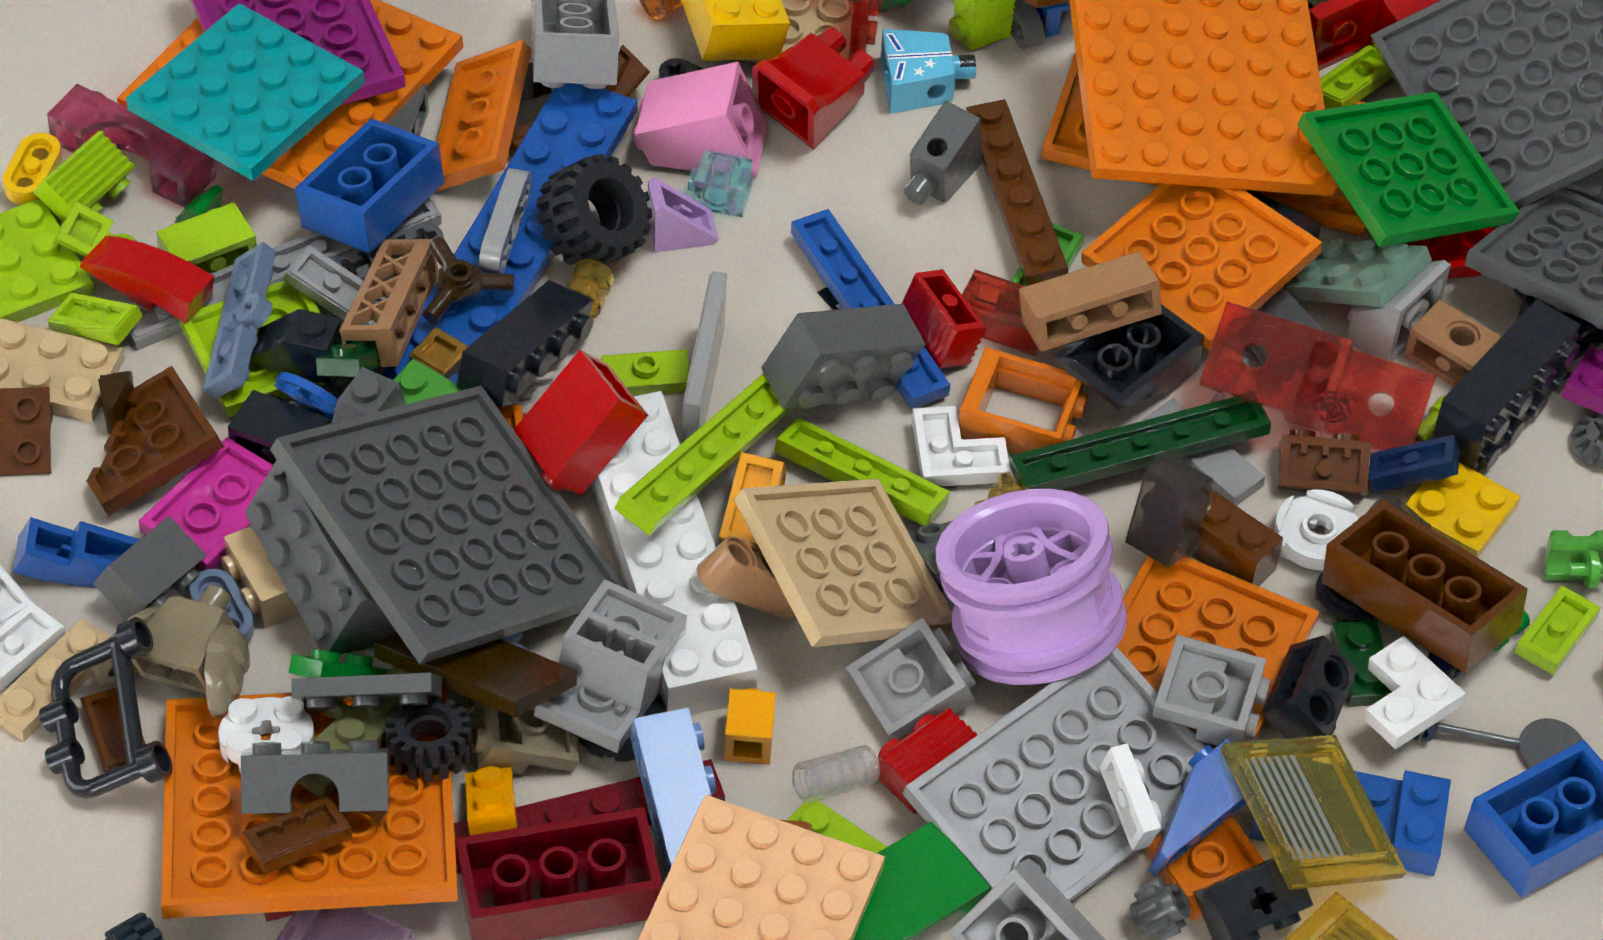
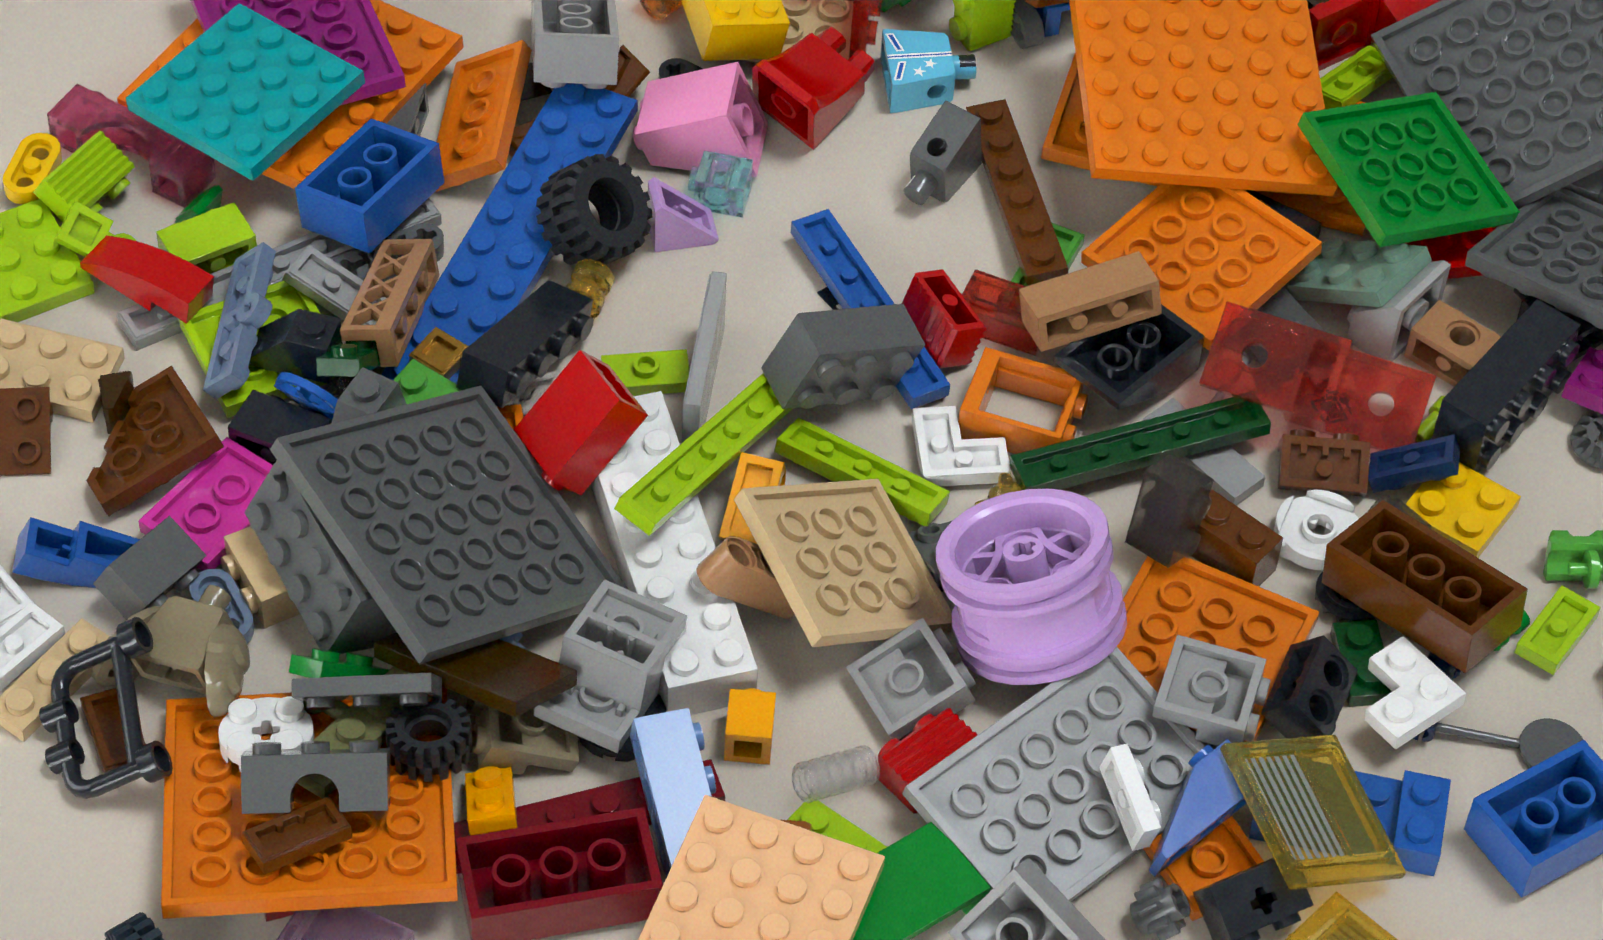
(95, 318): lime plate -> none
(460, 281): dark brown piece -> none
(505, 221): light grey beam -> none

